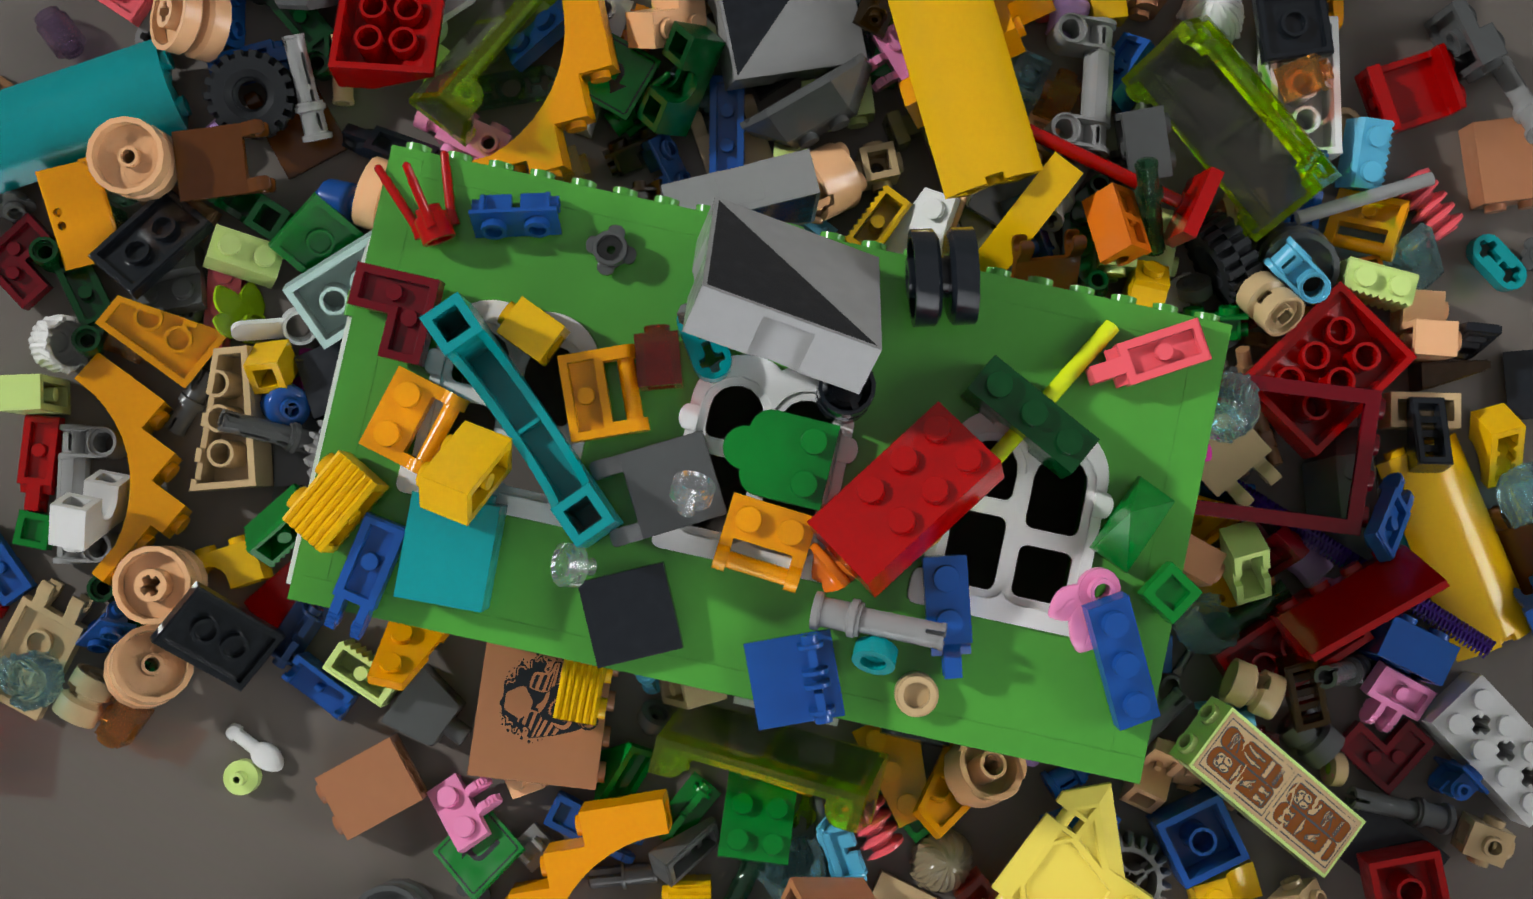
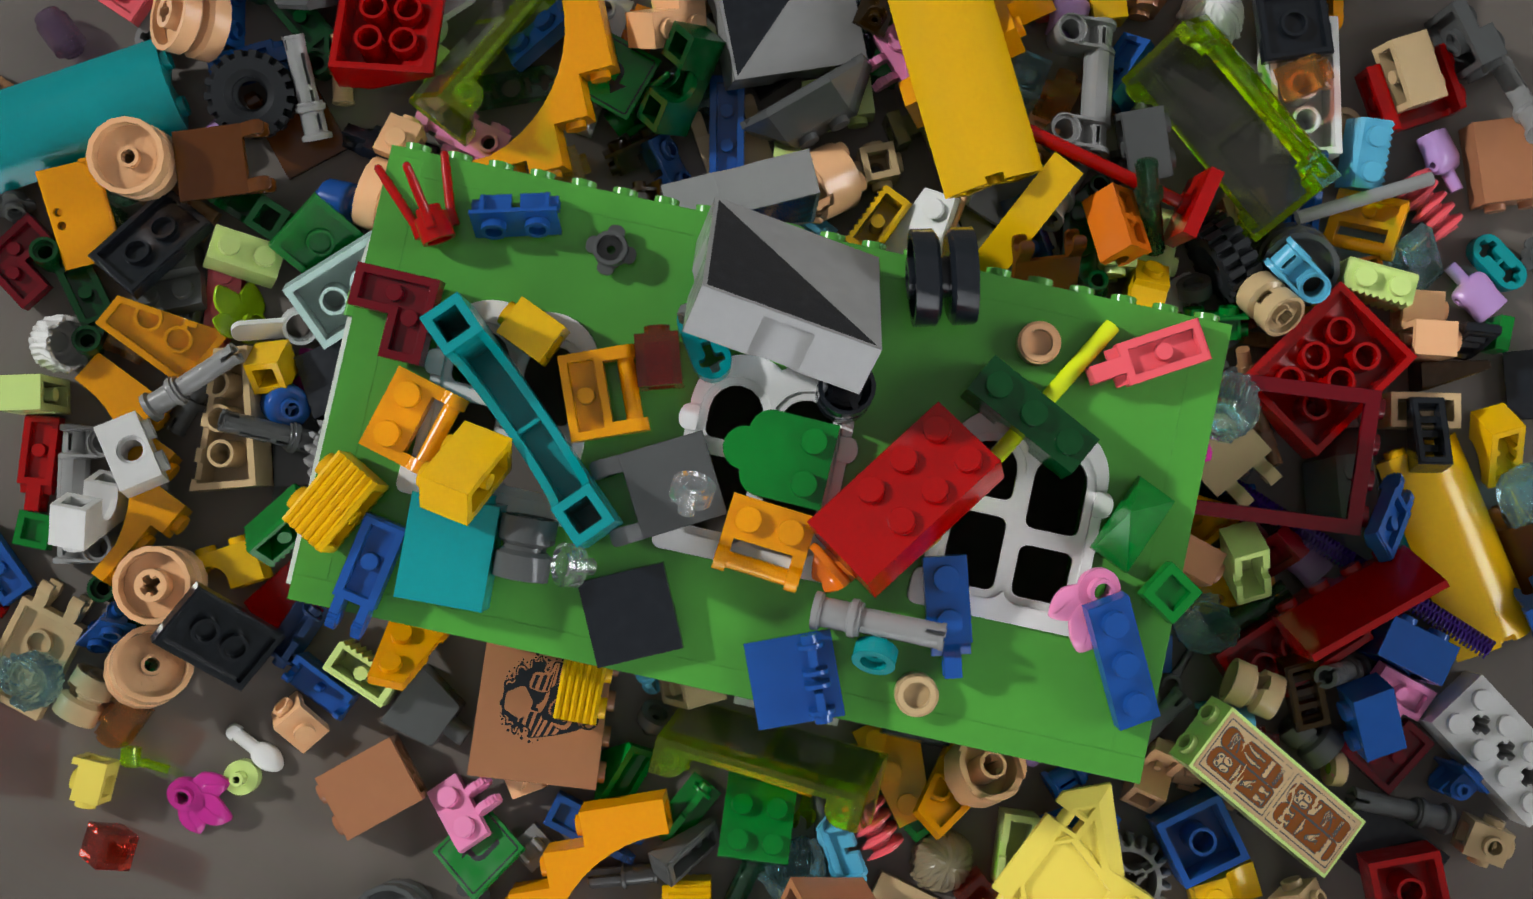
(93, 779): none -> light yellow brick
(109, 846): none -> clear red brick
(117, 439): none -> white brick
(131, 758): none -> clear neon green hand
(179, 390): none -> light grey pin
(203, 800): none -> dark pink plate
(298, 722): none -> light nougat bracket
(398, 132): none -> light nougat bracket
(524, 547): none -> dark grey wheel
(1011, 832): none -> yellowish green brick
(1038, 343): none -> light nougat tile
(1370, 717): none -> blue brick
(1411, 70): none -> tan brick
(1441, 157): none -> lavender piece
(1475, 293): none -> lavender piece
(1502, 342): none -> green plate

